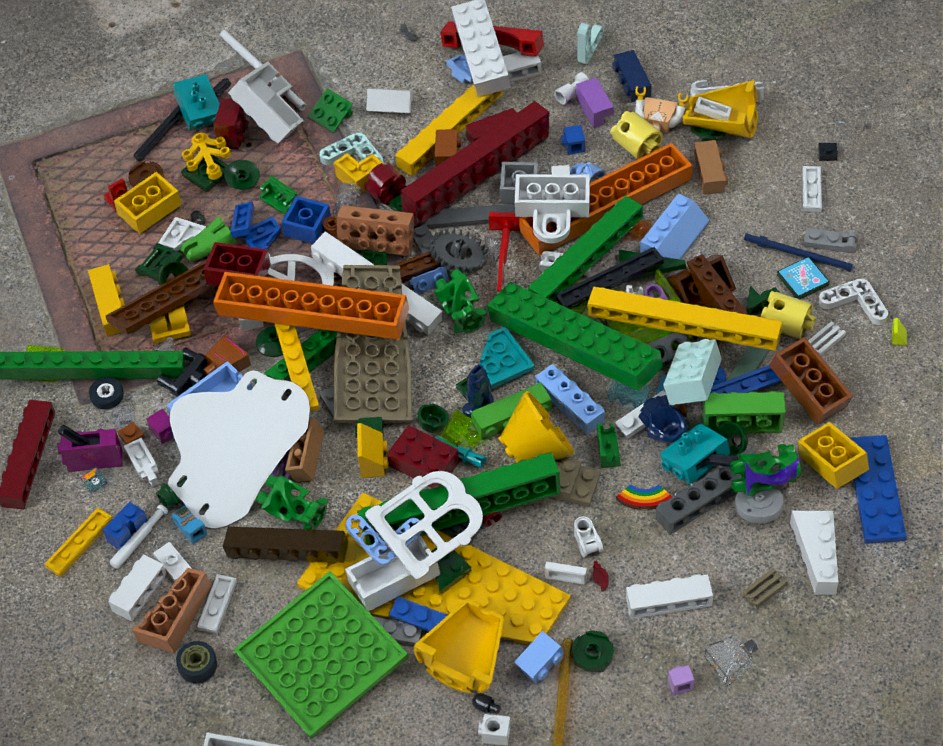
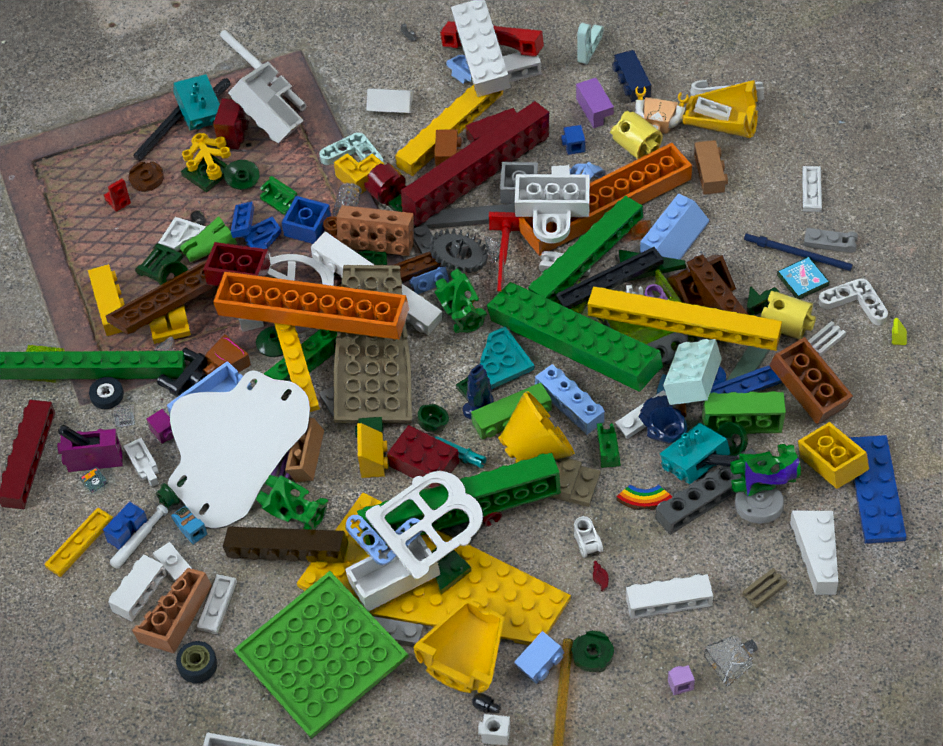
(130, 433): dark orange plate -> none
(147, 202): yellow brick -> none
(331, 110): green hinge -> none
(415, 614): blue plate -> none
(457, 429): clear neon green plate -> none
(565, 573): white tile -> none
(567, 91): white piece -> none
(626, 394): clear light blue plate -> none
(707, 134): dark green dish -> none
(827, 151): black plate -> none

